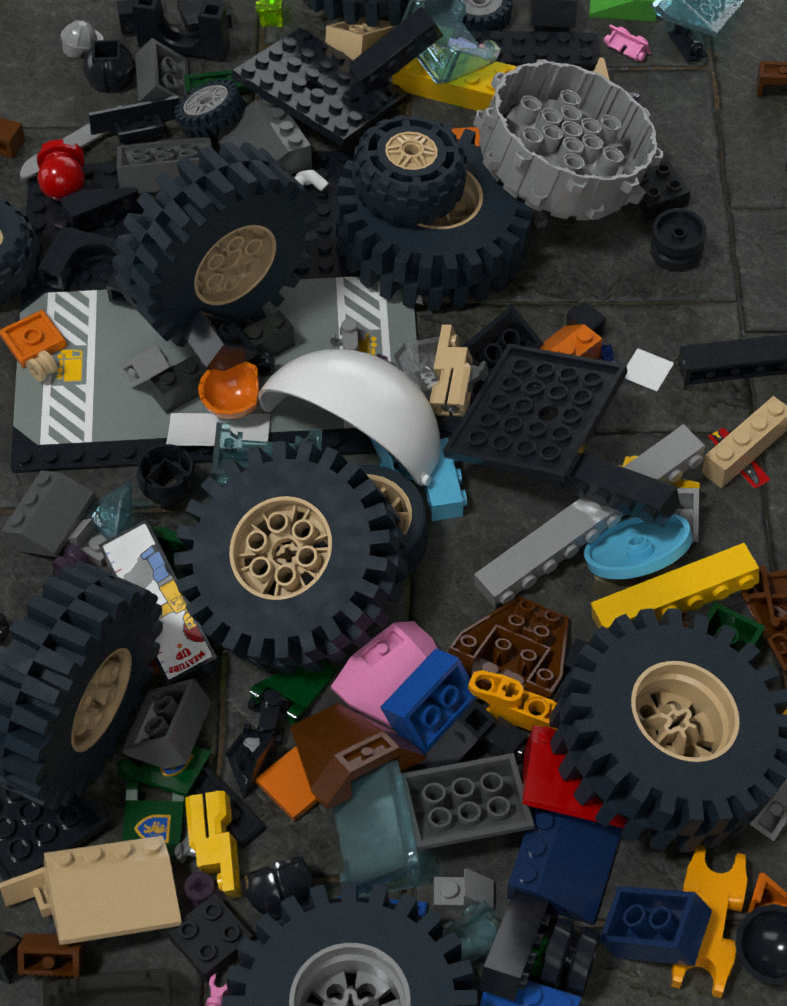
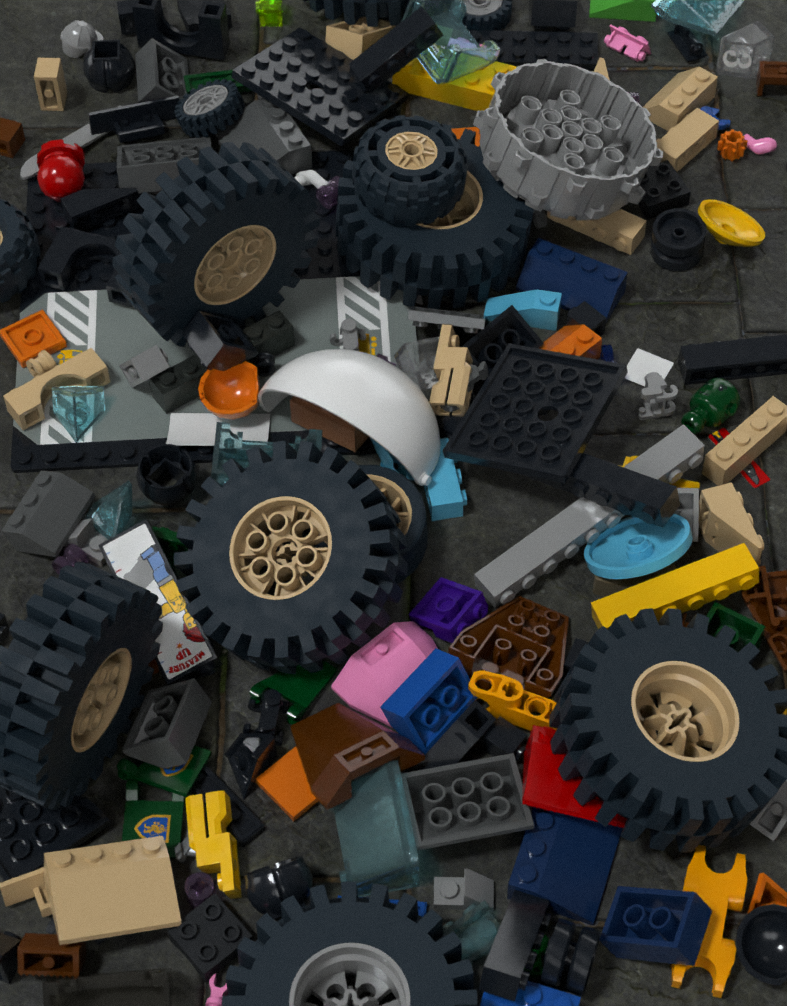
(28, 401): none -> tan arch
(50, 84): none -> tan brick
(78, 407): none -> clear light blue slope
(328, 193): none -> clear purple wheel
(332, 427): none -> nougat brick
(422, 316): none -> dark grey plate
(449, 609): none -> dark purple plate
(536, 307): none -> medium azure slope
(573, 275): none -> dark blue slope
(617, 230): none -> tan brick
(655, 398): none -> light grey piece
(681, 96): none -> tan slope
(688, 138): none -> tan brick
(711, 405): none -> dark green piece
(723, 123): none -> blue piece
(726, 521): none -> tan slope
(730, 224): none -> yellow dish
(732, 145): none -> orange gear
(744, 50): none -> clear slope
(760, 146): none -> bright pink arm

